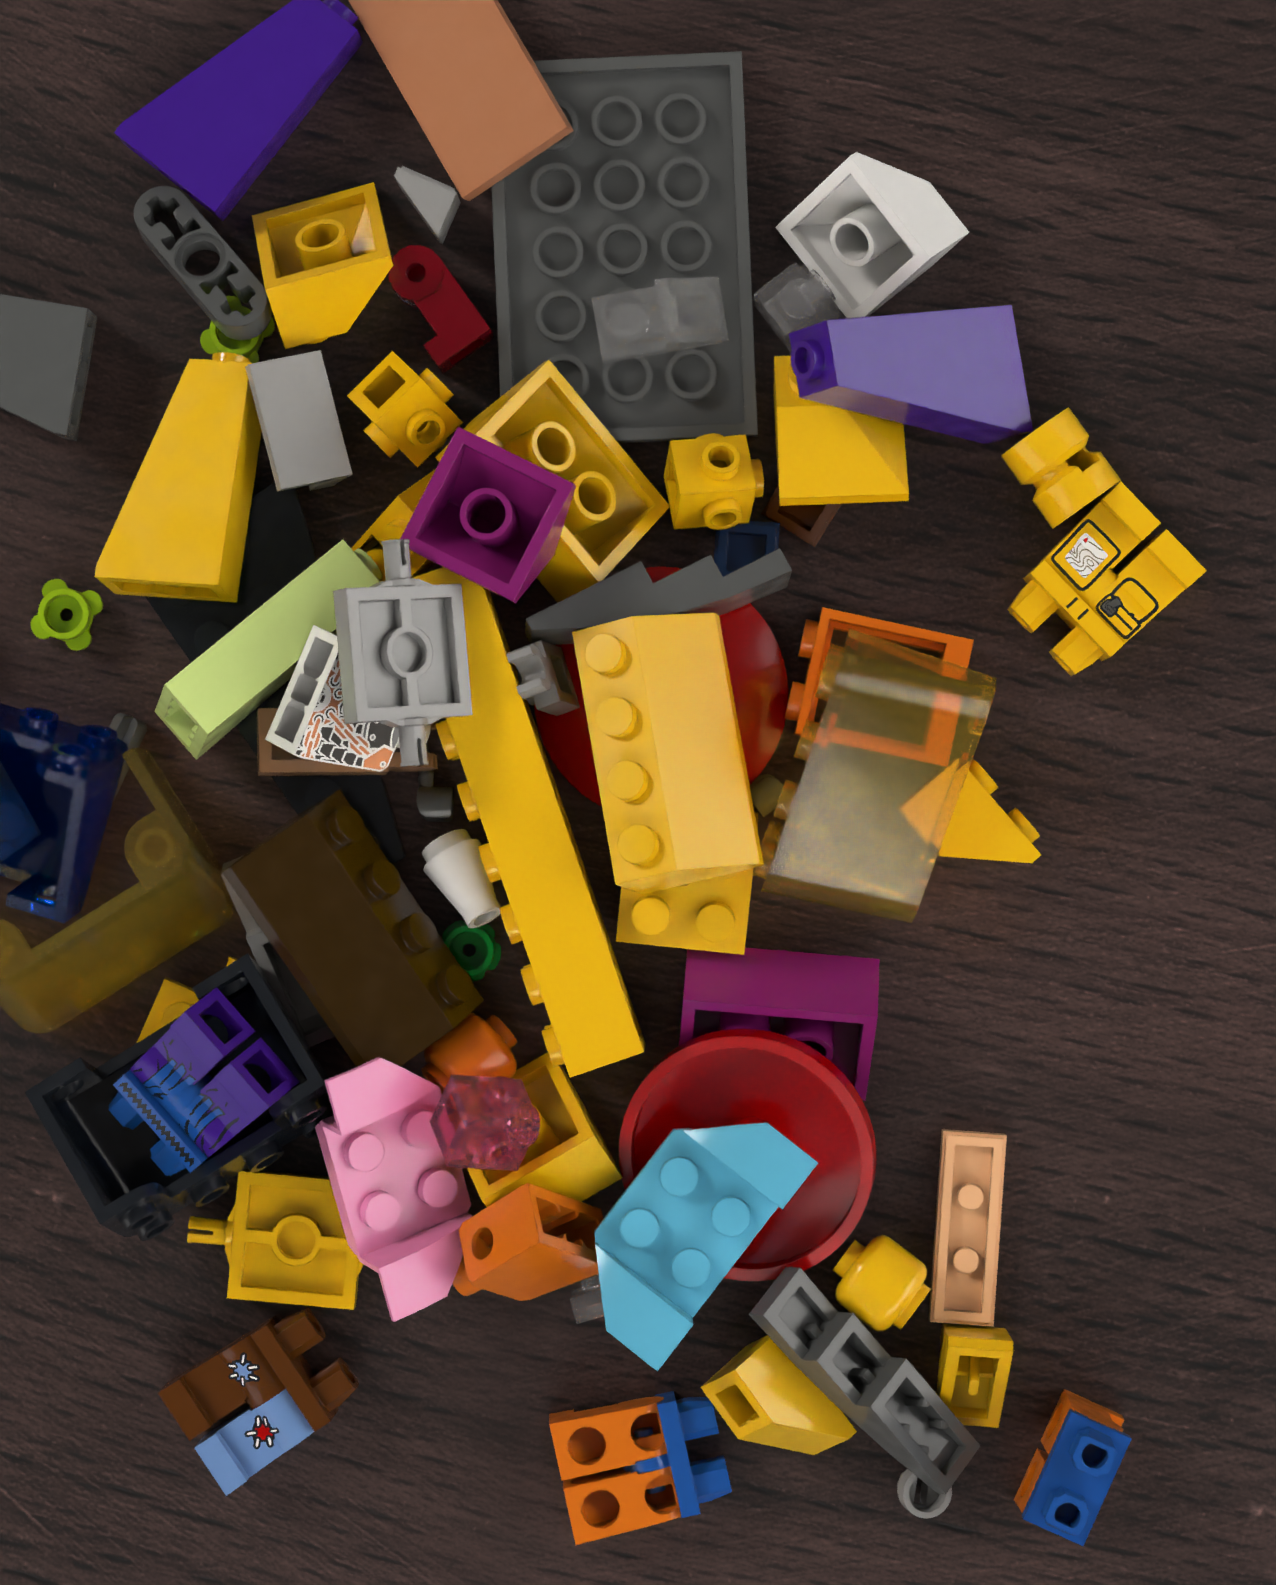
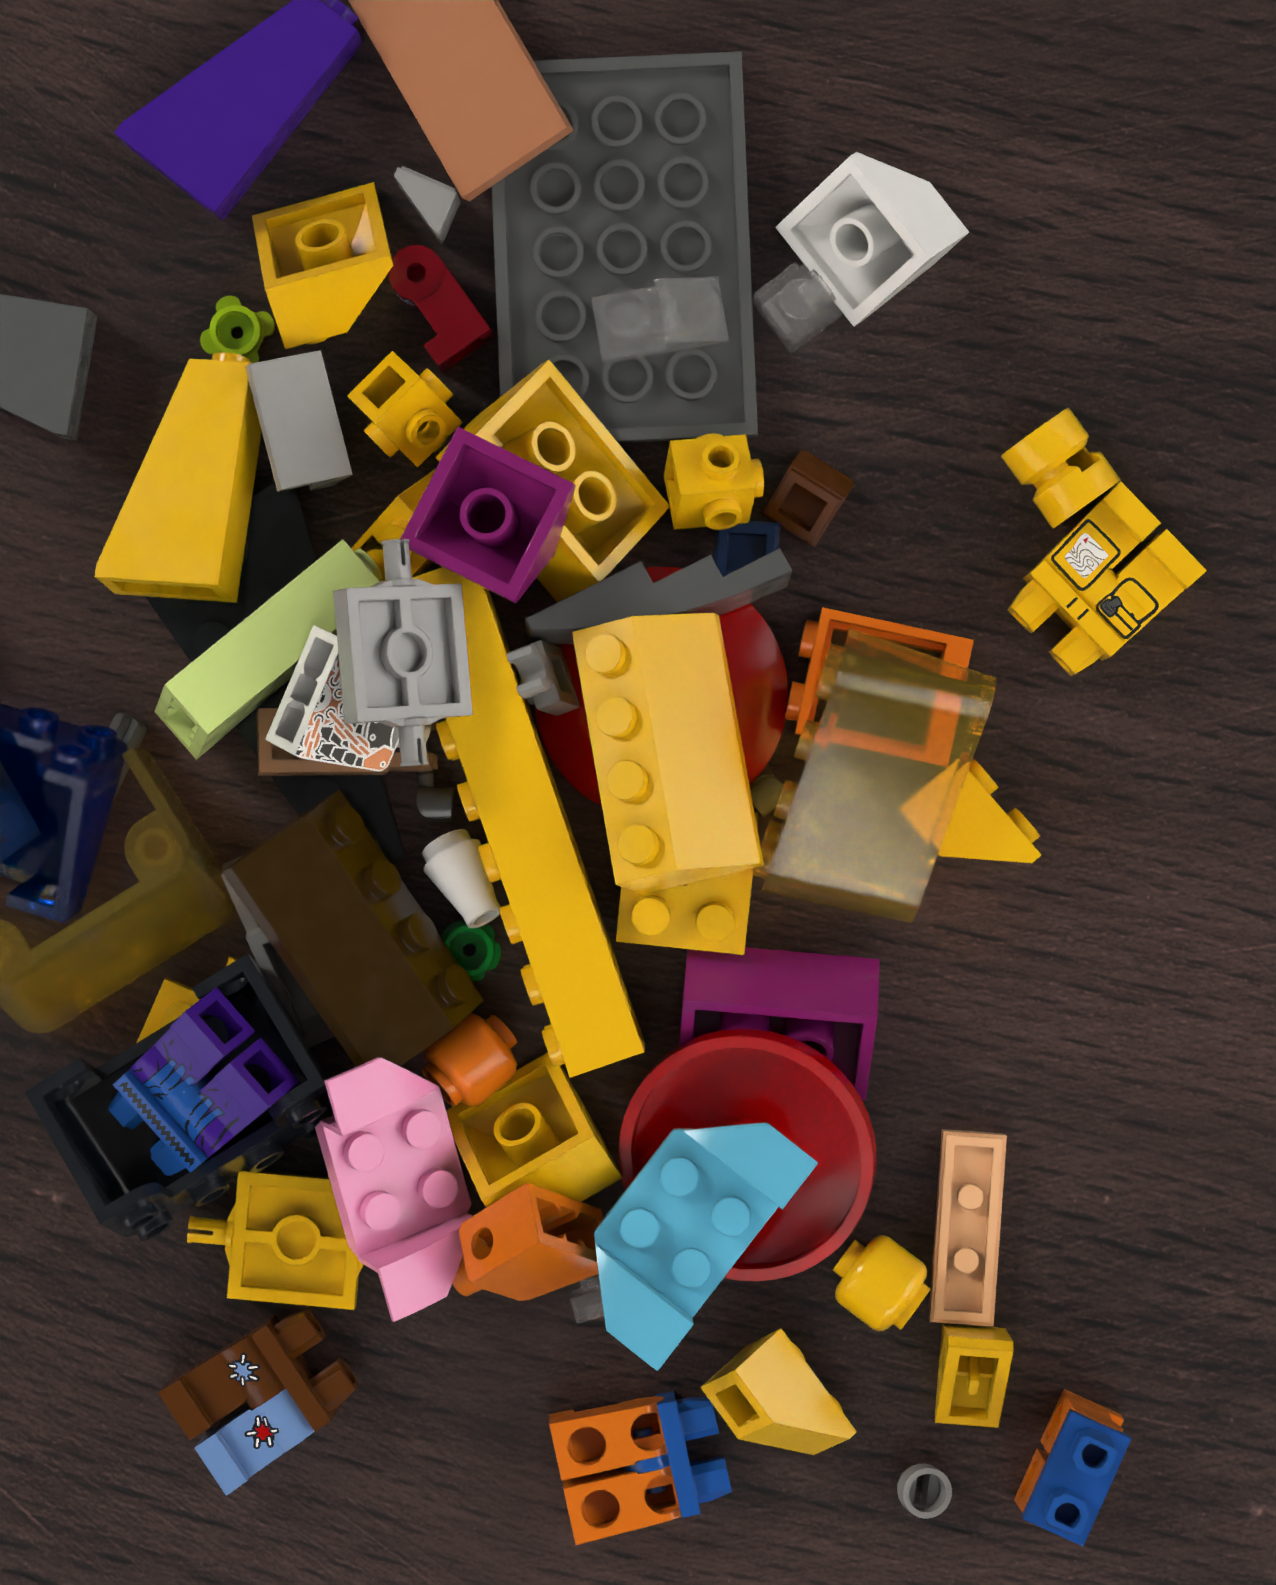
(49, 620): lime plate -> none
(204, 289): dark grey beam -> none
(485, 1122): clear pink brick -> none
(833, 451): yellow slope -> none
(864, 1382): dark grey slope -> none
(921, 369): slope -> none

